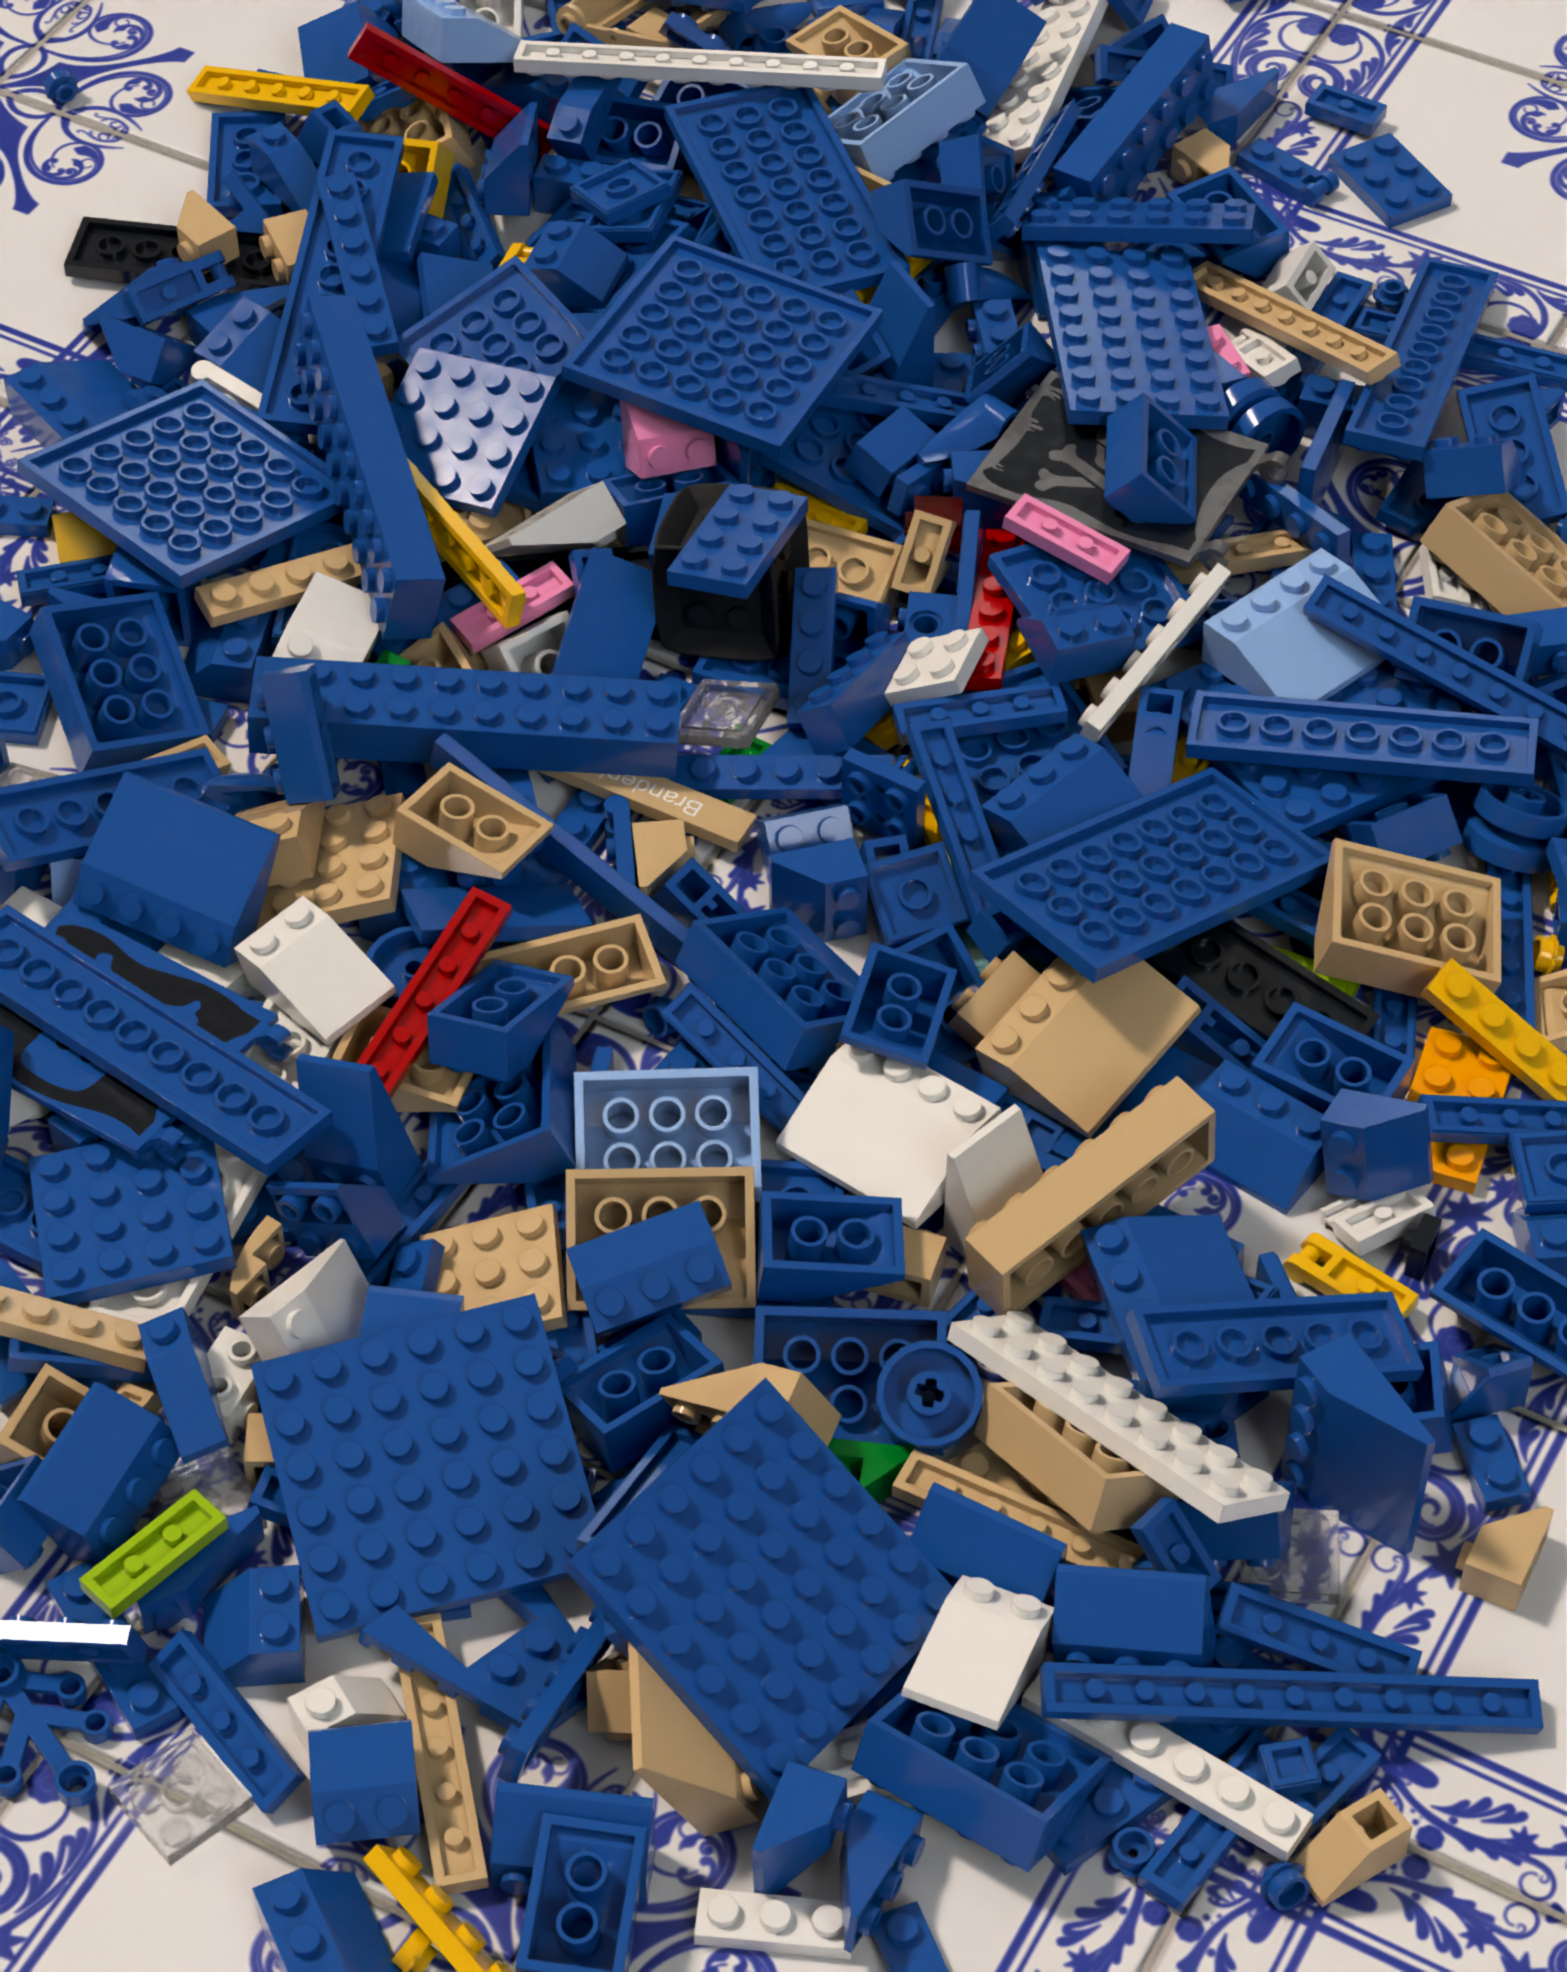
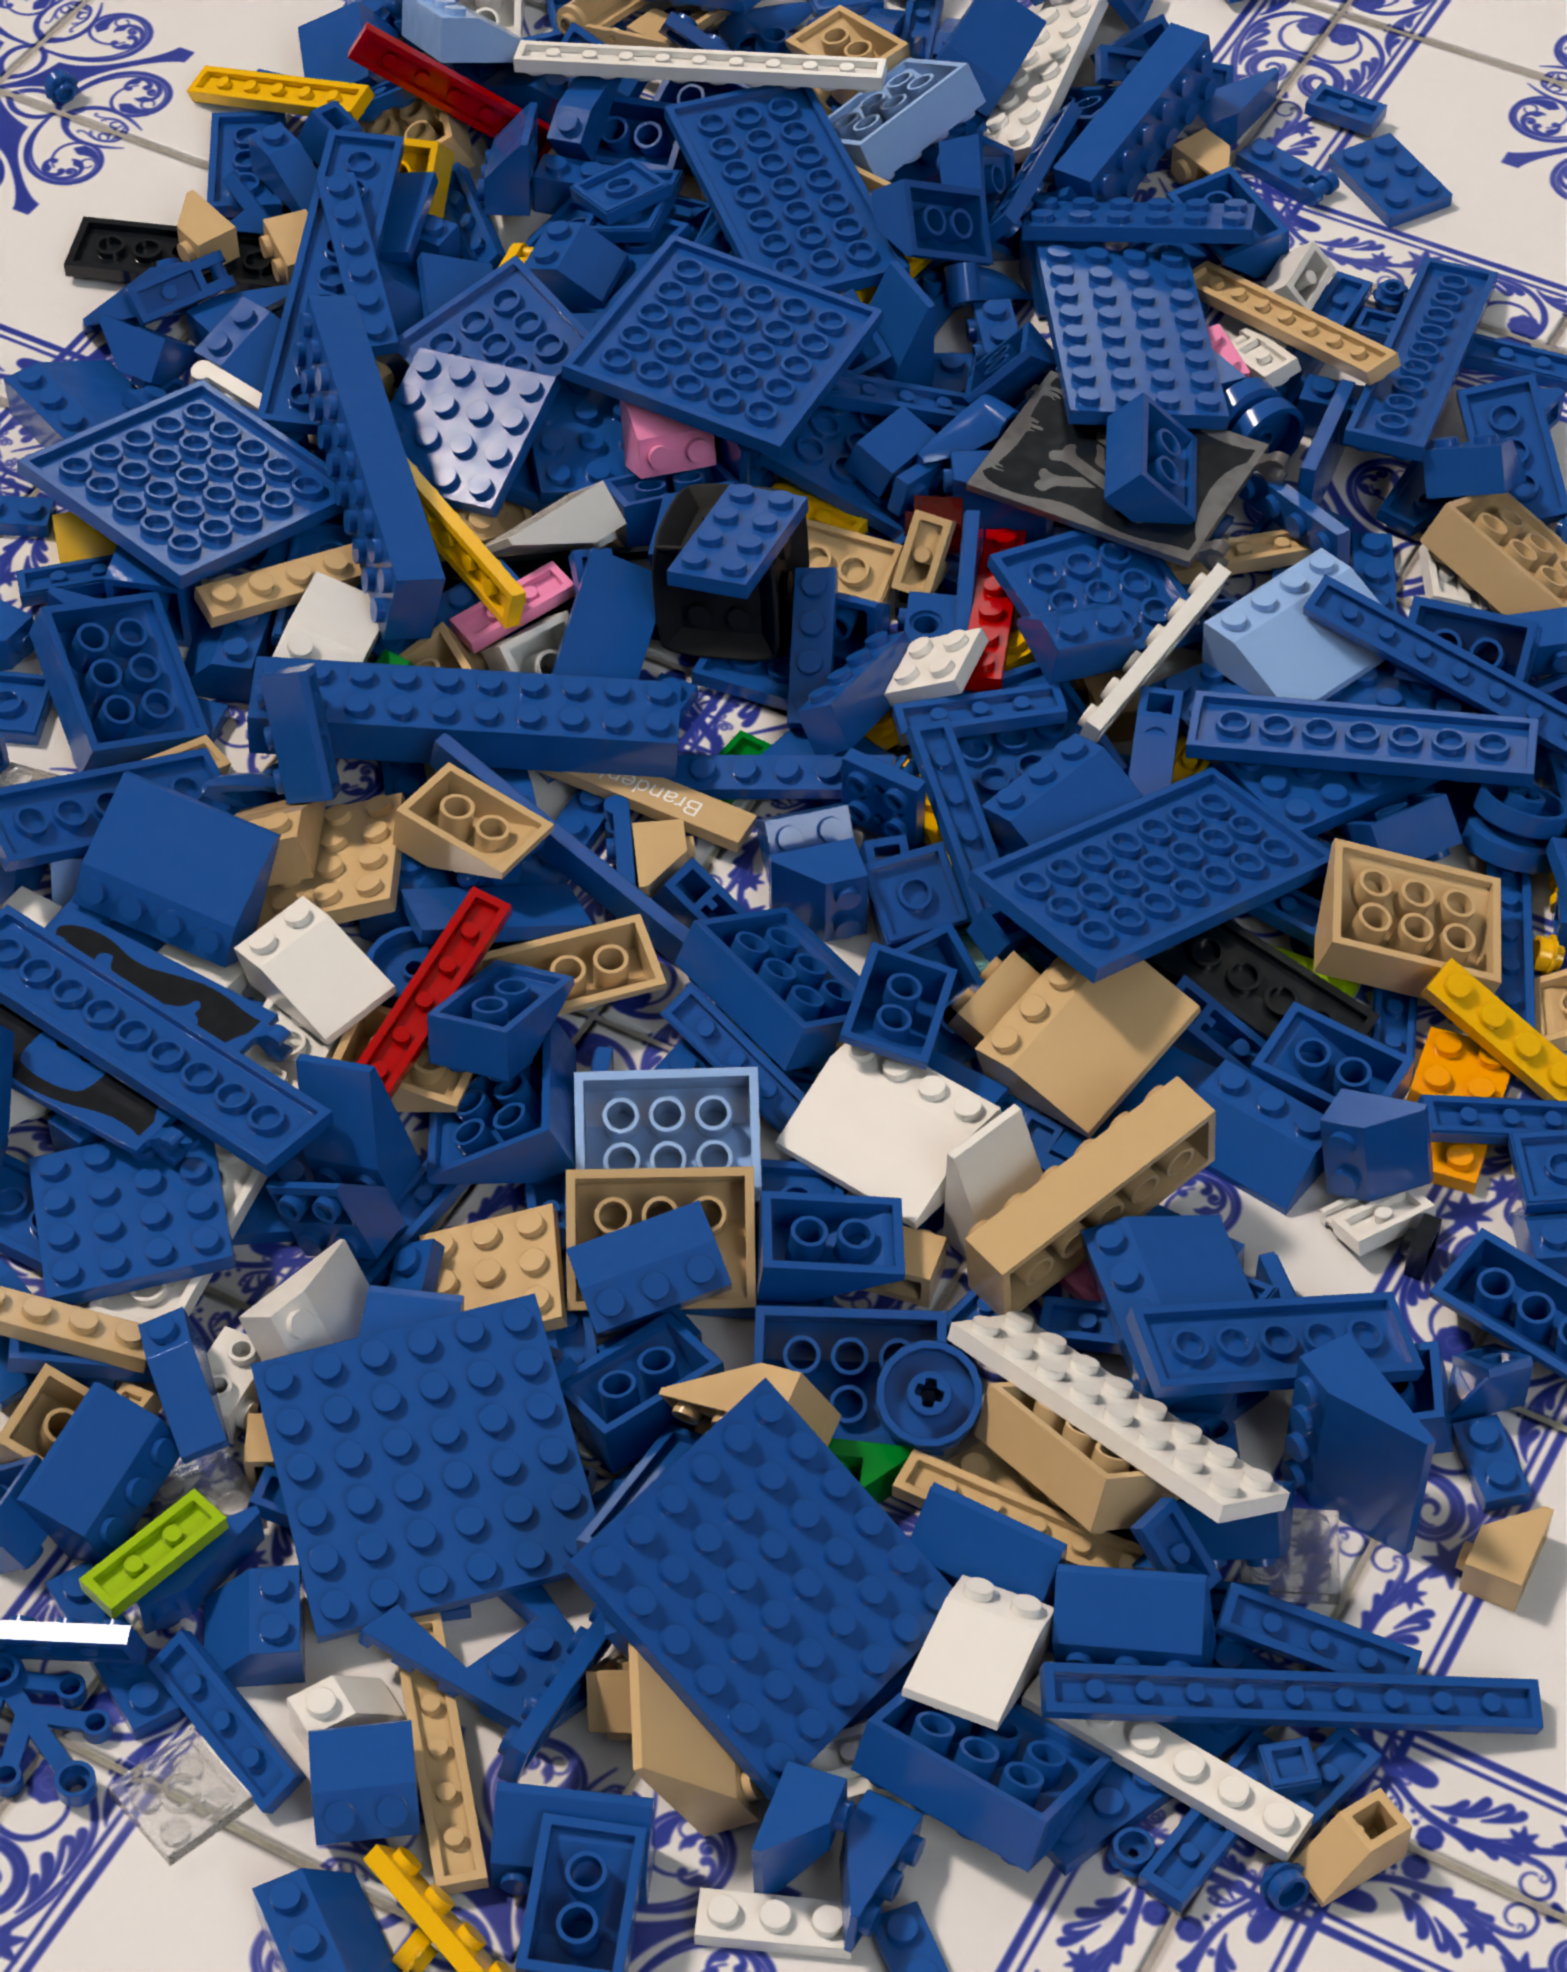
(261, 1253): tan slope -> none
(654, 1021): blue plate -> none
(726, 713): clear plate -> none
(1066, 538): bright pink plate -> none
(1343, 1273): yellow plate -> none

